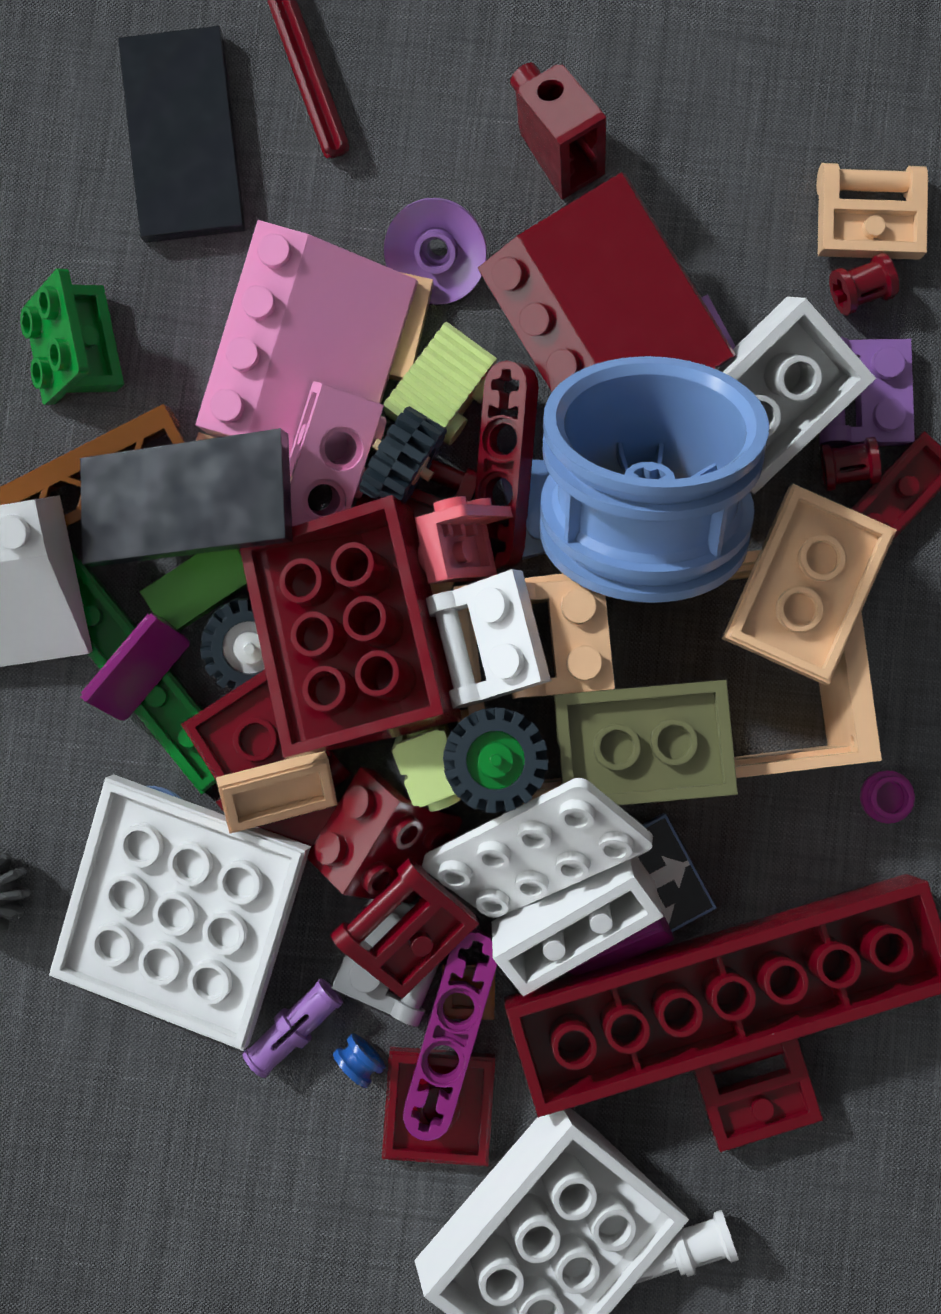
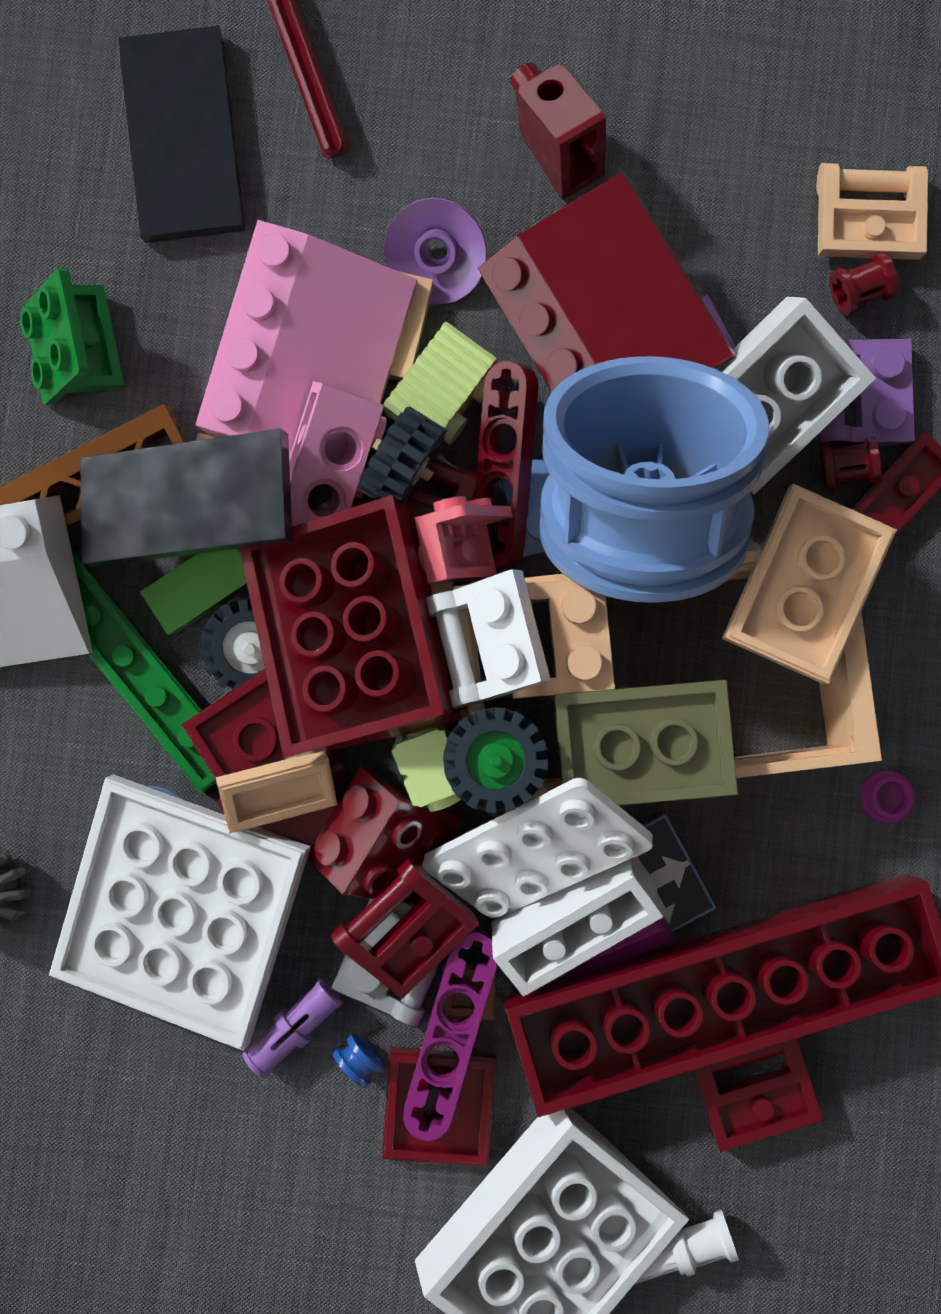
(136, 667): magenta slope -> none

